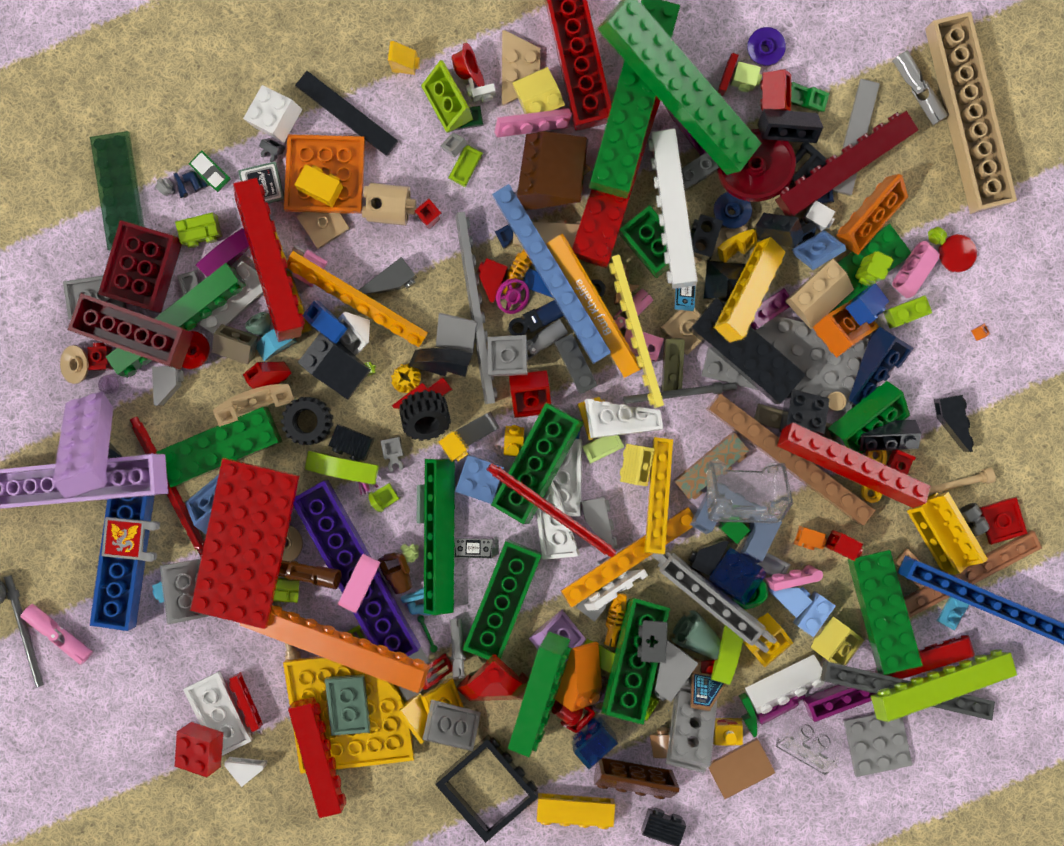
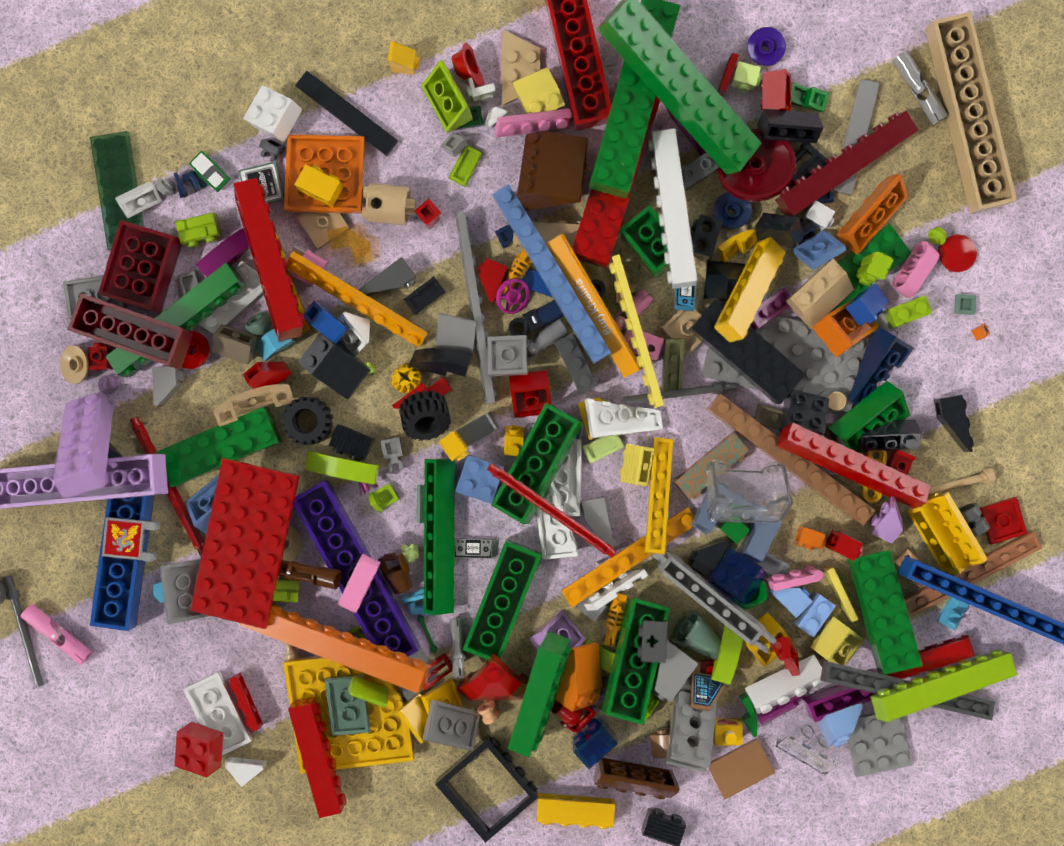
(139, 199): none -> white slope
(345, 237): none -> clear yellow tile
(368, 691): none -> lime slope
(424, 295): none -> black plate
(489, 712): none -> light nougat wheel
(492, 116): none -> white slope
(786, 652): none -> red bracket
(840, 593): none -> light yellow tile
(840, 725): none -> light blue slope
(887, 522): none -> lavender slope
(965, 304): none -> sand green tile

